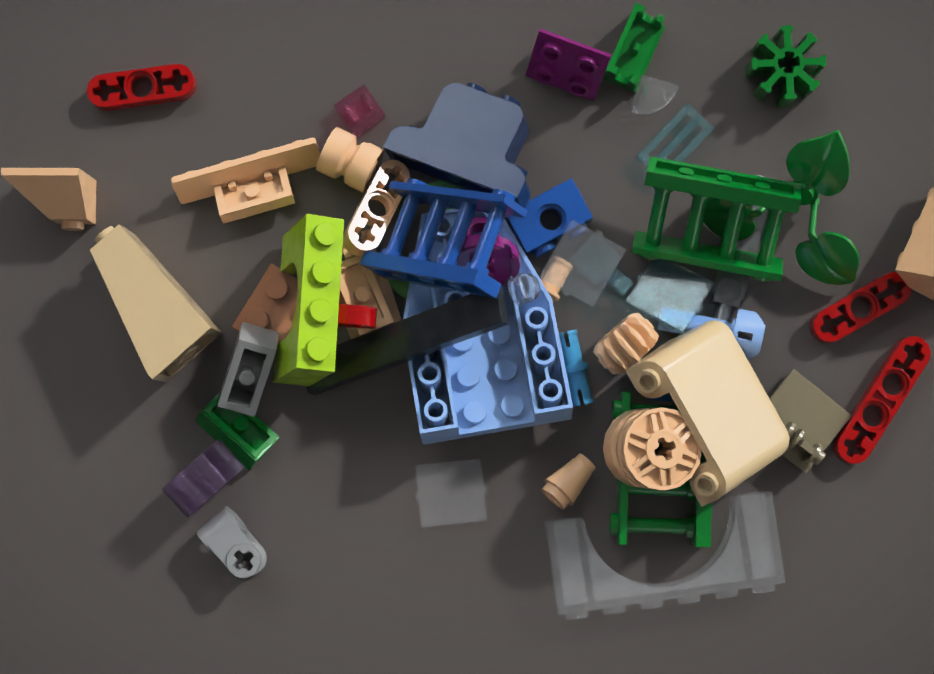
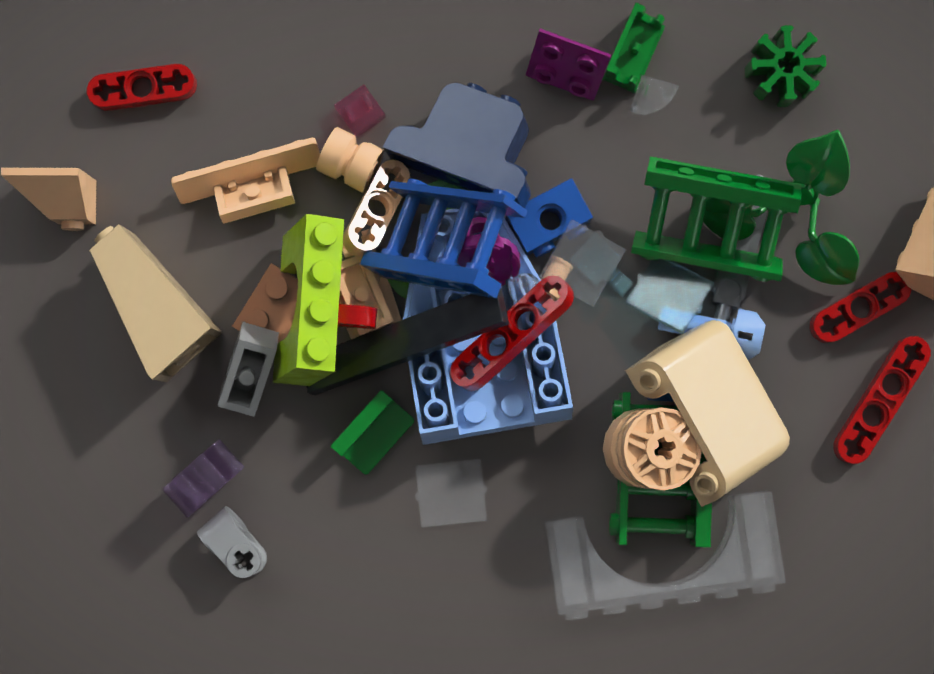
(242, 434): green slope -> none
(373, 432): none -> green panel
(515, 339): none -> red beam
(567, 482): light nougat cone -> none
(575, 368): dark azure pin -> none
(626, 343): light nougat gear -> none
(696, 120): clear light blue tile -> none
(809, 419): dark tan hinge -> none

